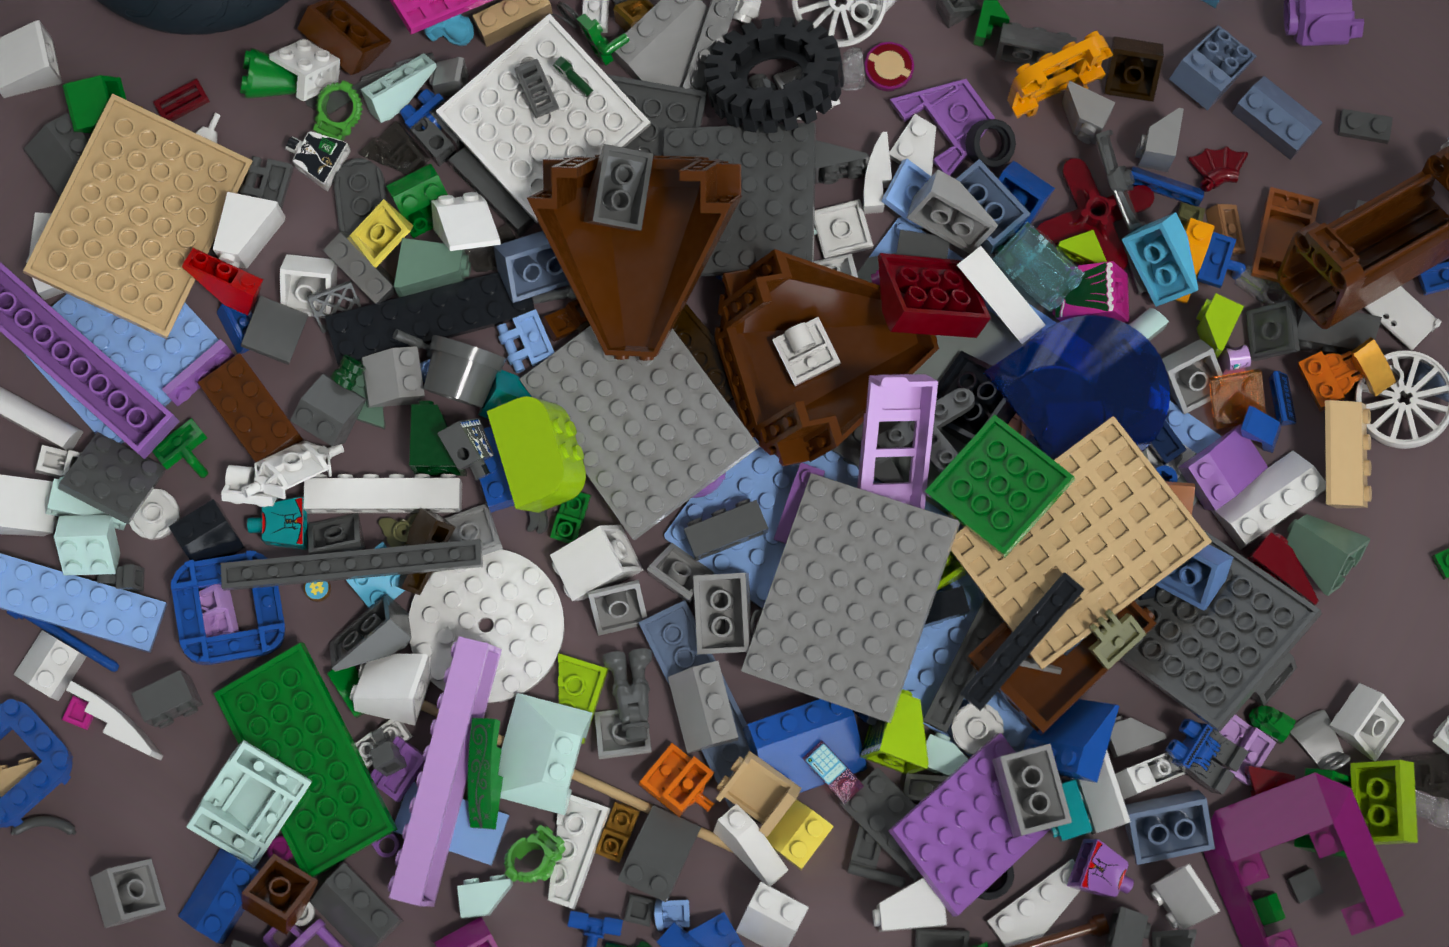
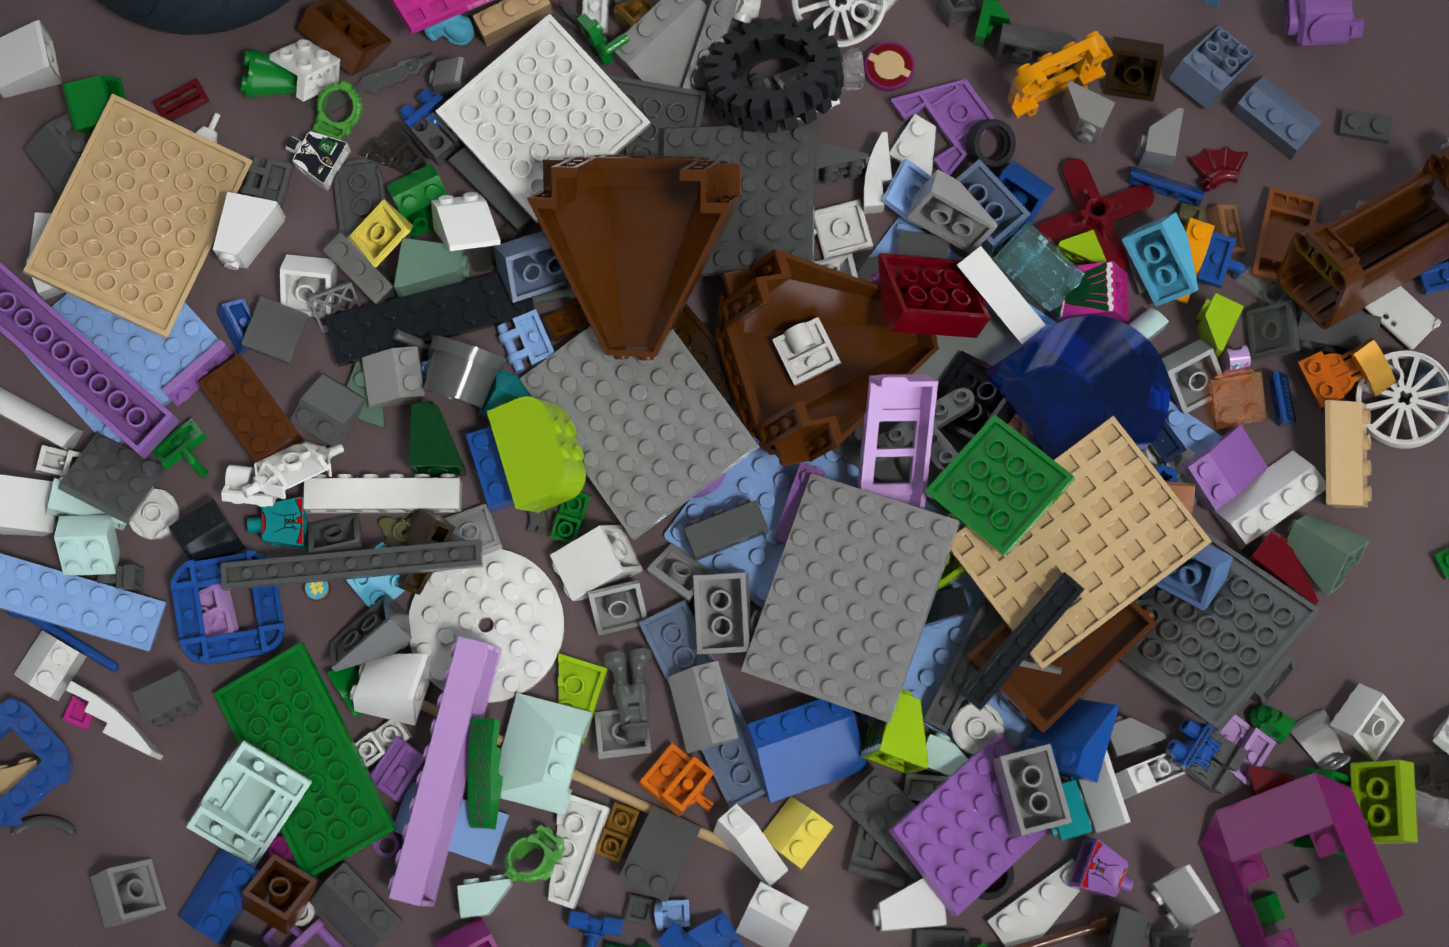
(226, 282): red slope -> none
(348, 372): dark green wheel -> none
(386, 756): dark grey piece -> none
(396, 89): light aqua slope -> none
(468, 446): dark grey torso -> none
(529, 68): dark grey slope -> none
(565, 69): dark green bar -> none
(619, 188): dark grey slope -> none
(759, 791): tan panel -> none
(833, 772): slope -> none
(1114, 638): olive hinge -> none
(1119, 180): dark grey plate -> none
(1169, 827): sand blue slope -> none
(1261, 428): blue slope -> none

